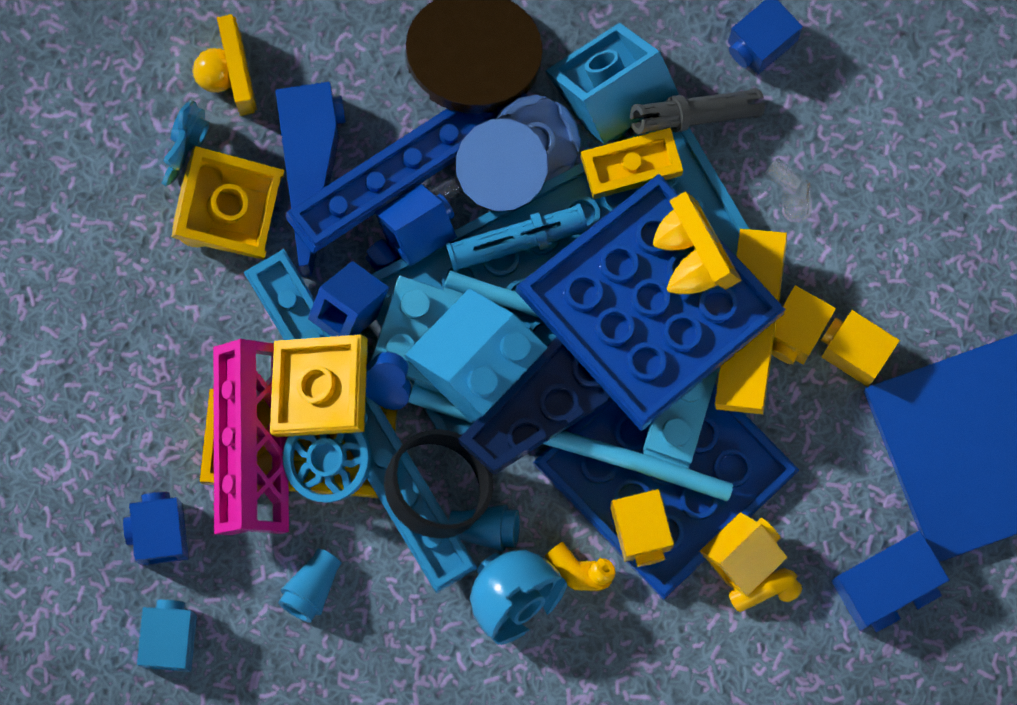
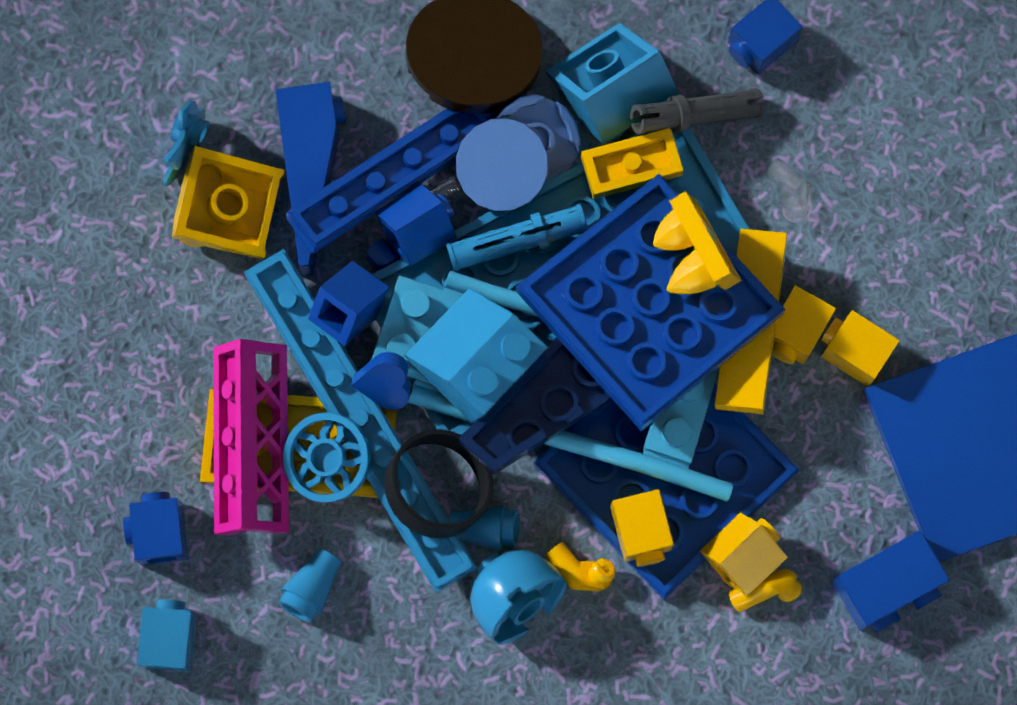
(220, 69): yellow tile -> none
(319, 386): yellow tile -> none

